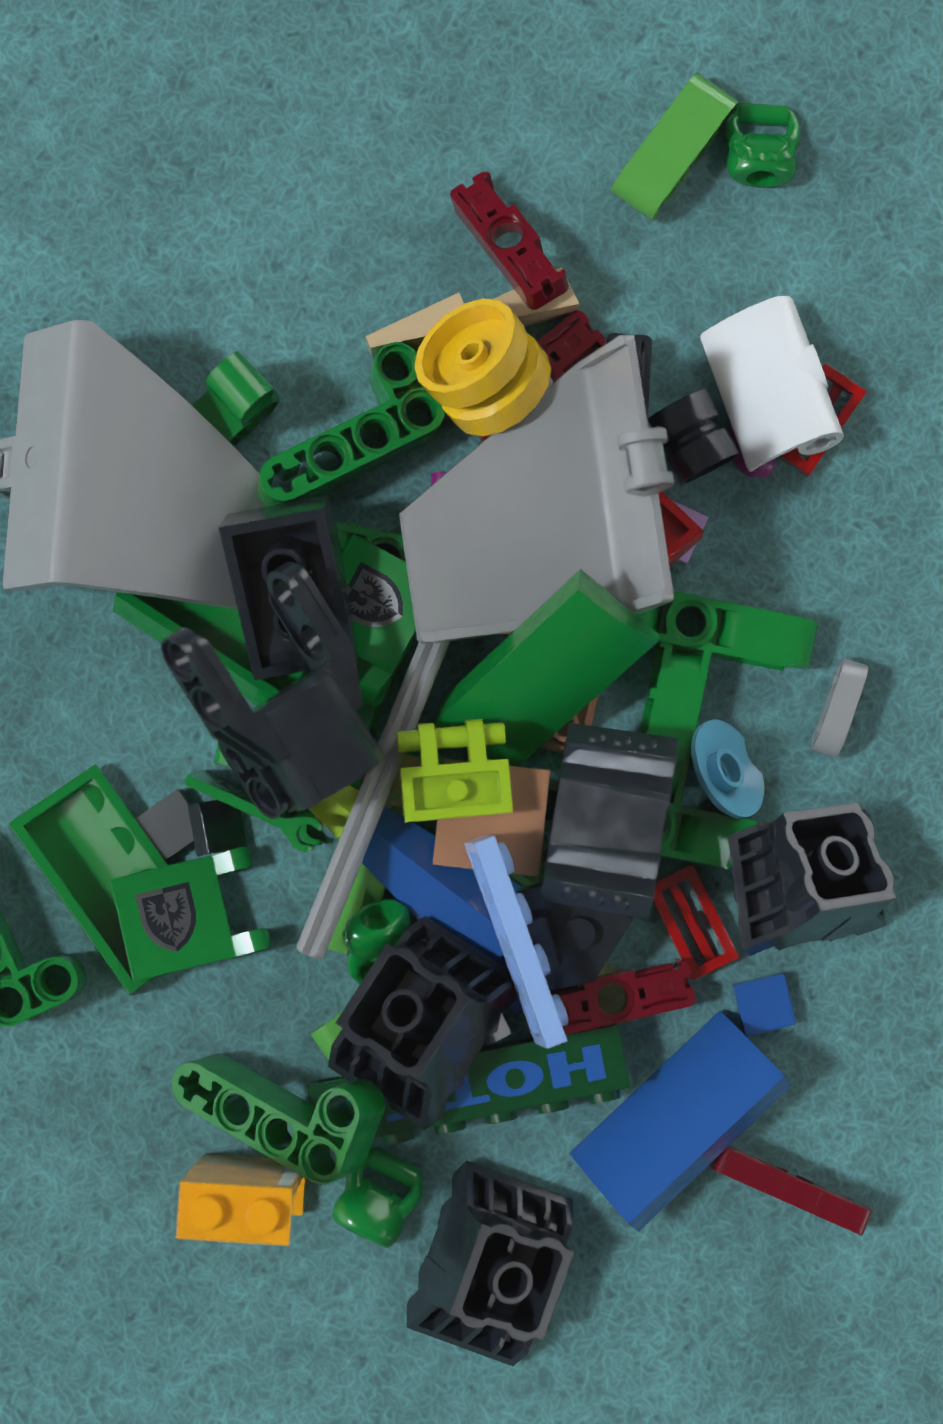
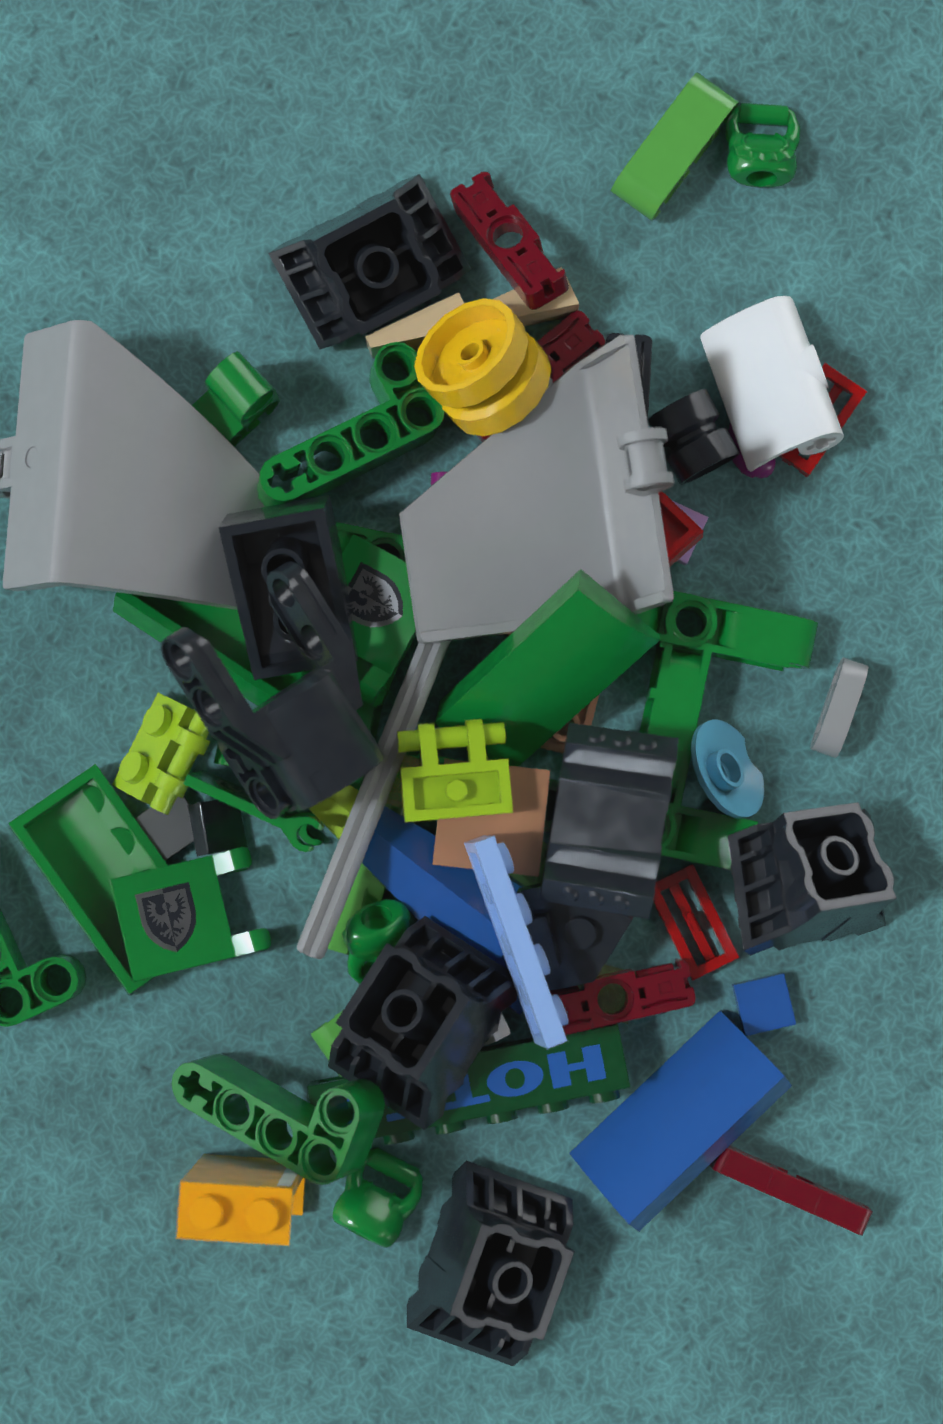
(162, 754): none -> lime plate
(370, 263): none -> black slope

